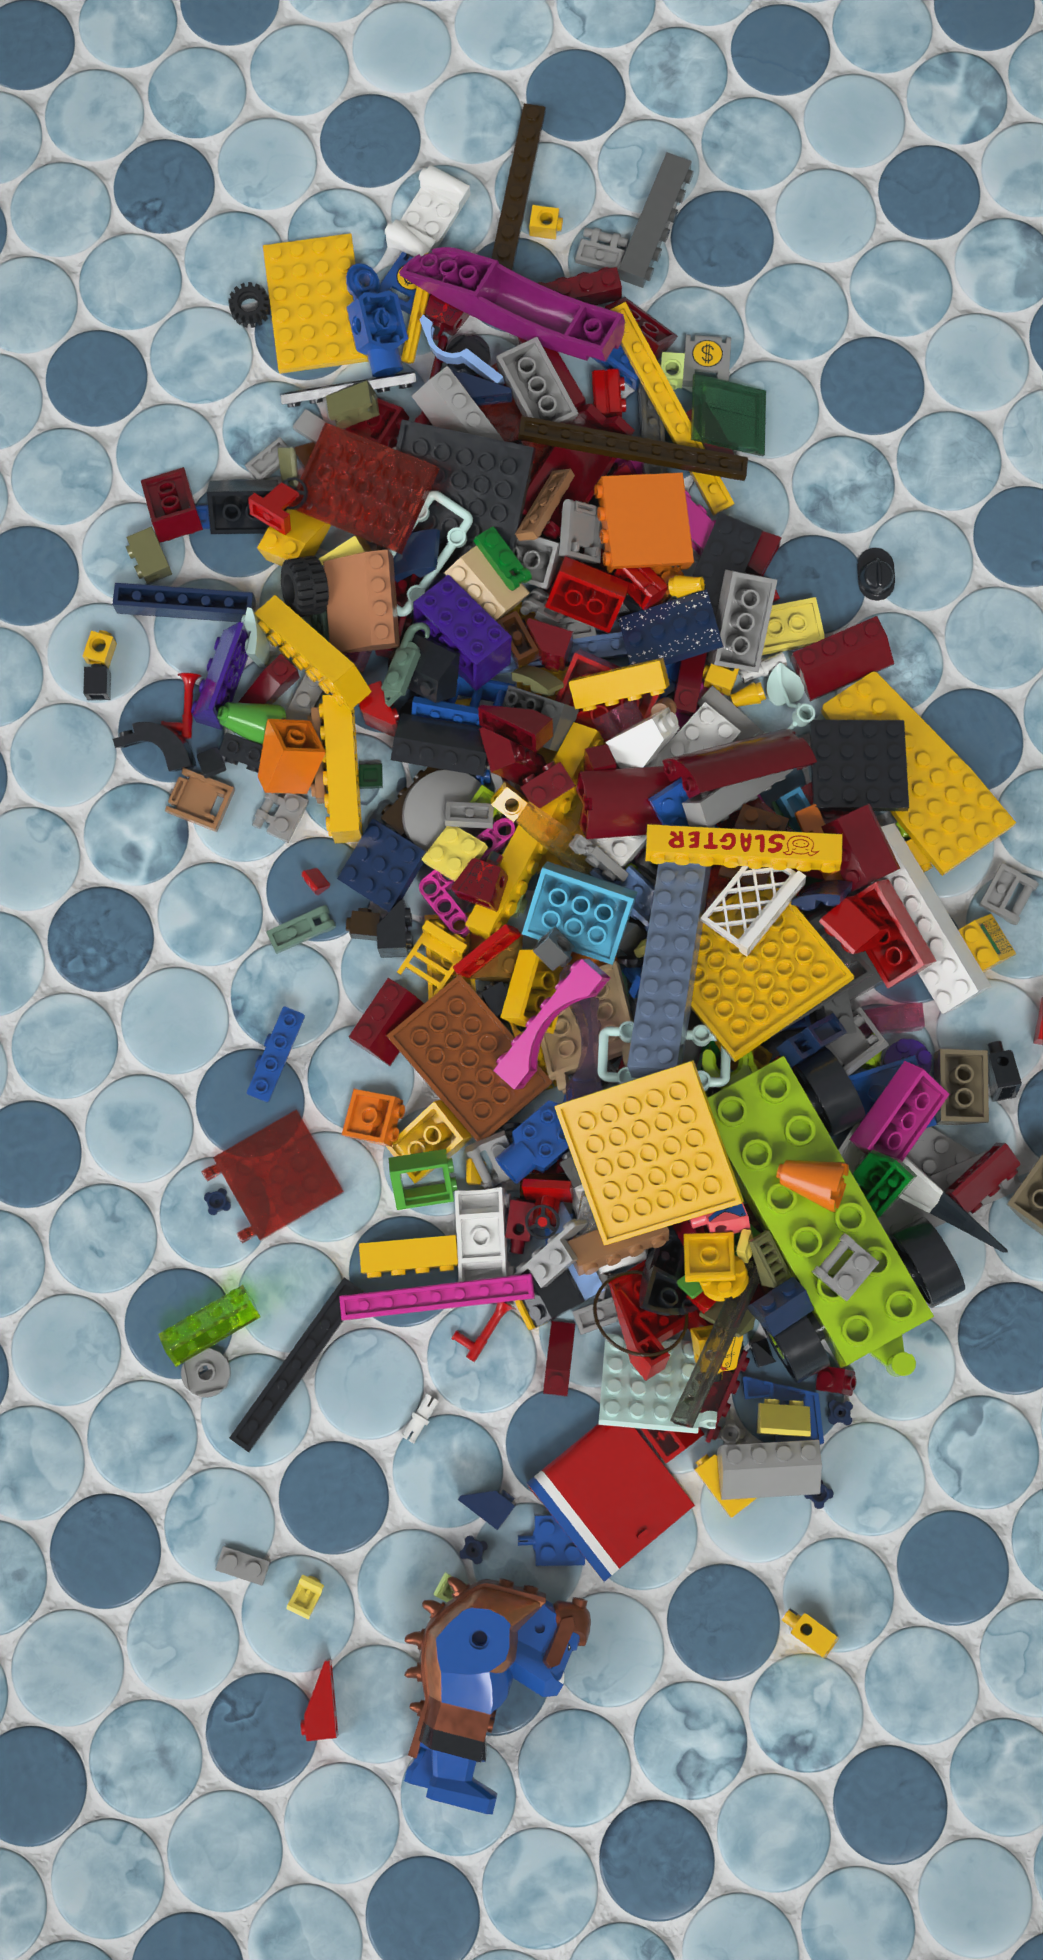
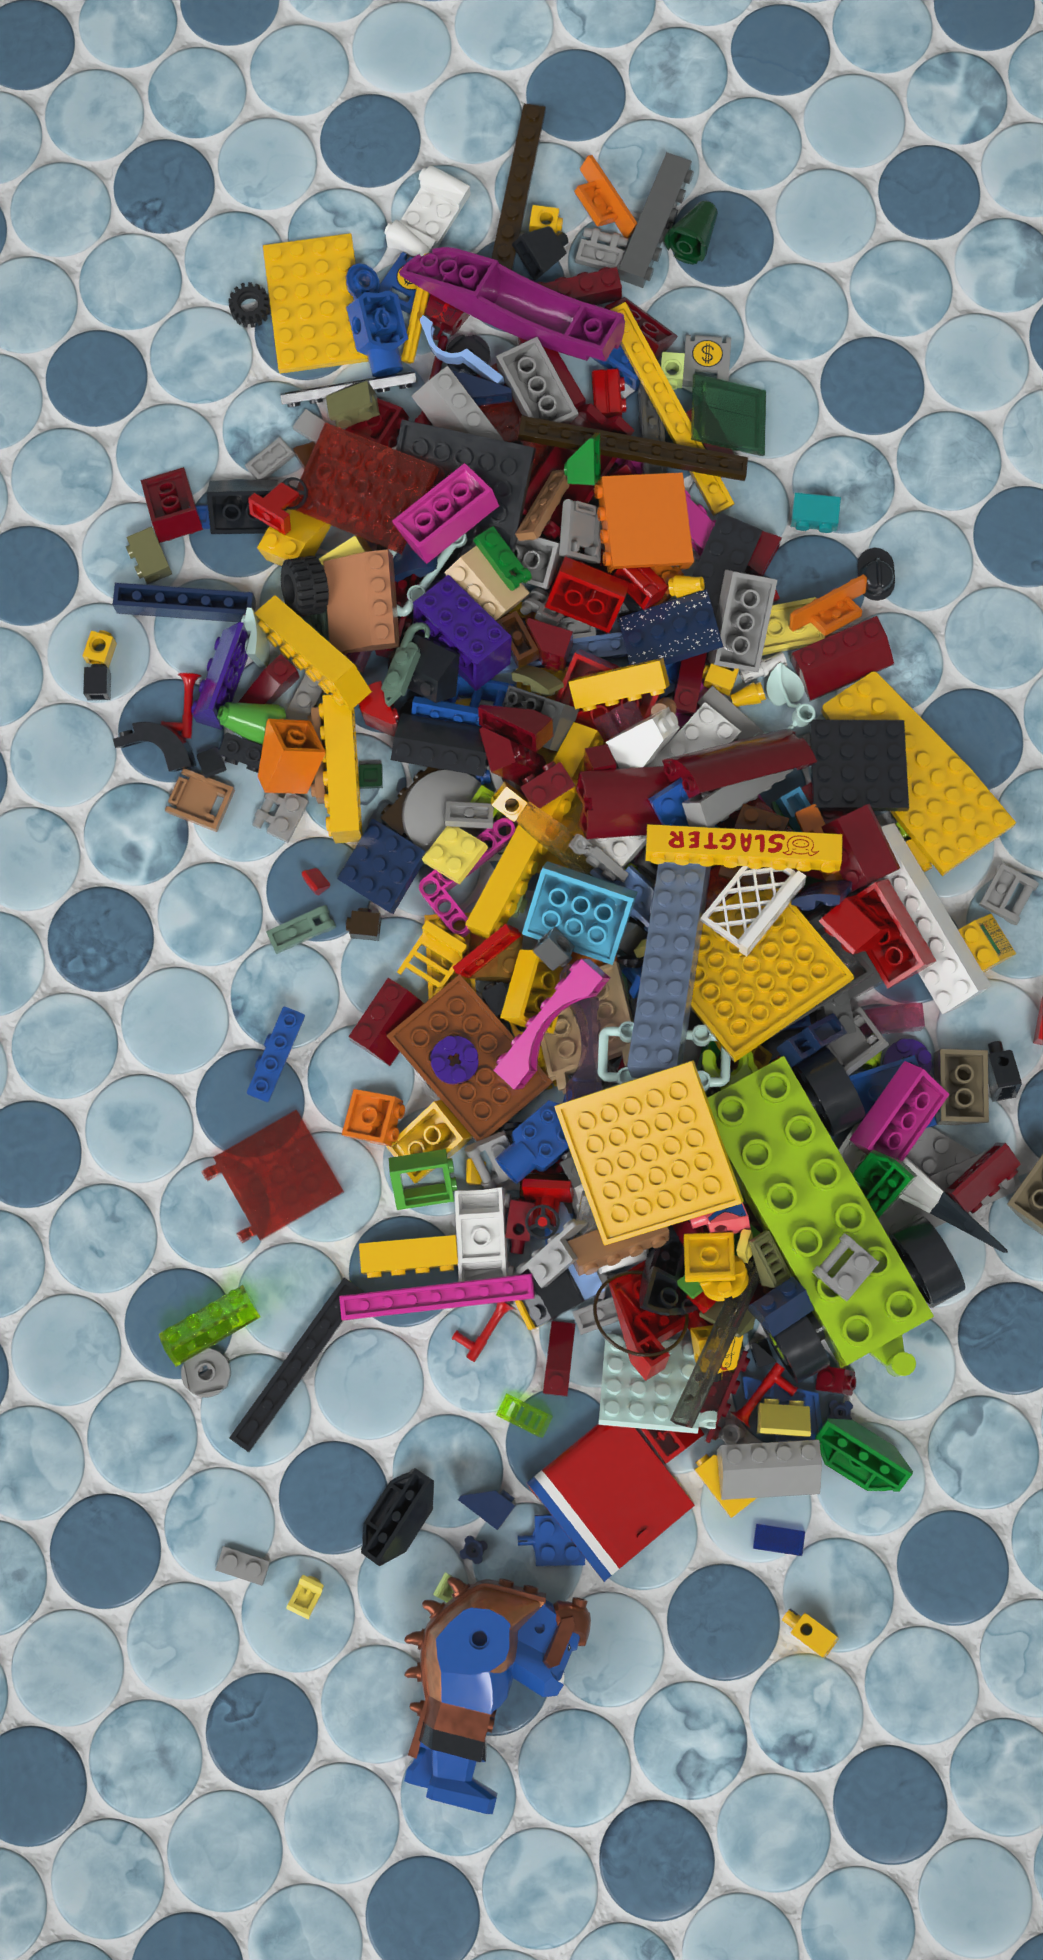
(219, 1195): dark blue plate -> none
(288, 464): olive slope -> none
(321, 1713): red slope -> none
(393, 932): black slope -> none
(397, 1516): none -> black wedge
(420, 1418): white pin -> none
(446, 513): none -> dark pink slope
(467, 1055): none -> dark purple plate
(482, 882): dark red torso -> none
(540, 250): none -> black torso
(543, 1424): none -> clear neon green slope
(585, 463): none -> green slope
(603, 200): none -> orange bracket
(692, 233): none -> dark green cone
(772, 1377): none -> red piece
(778, 1539): none -> clear blue tile
(815, 512): none -> teal brick
(815, 1180): orange cone -> none
(820, 1500): dark blue plate -> none
(832, 609): none -> orange bracket
(862, 1456): none -> green wedge

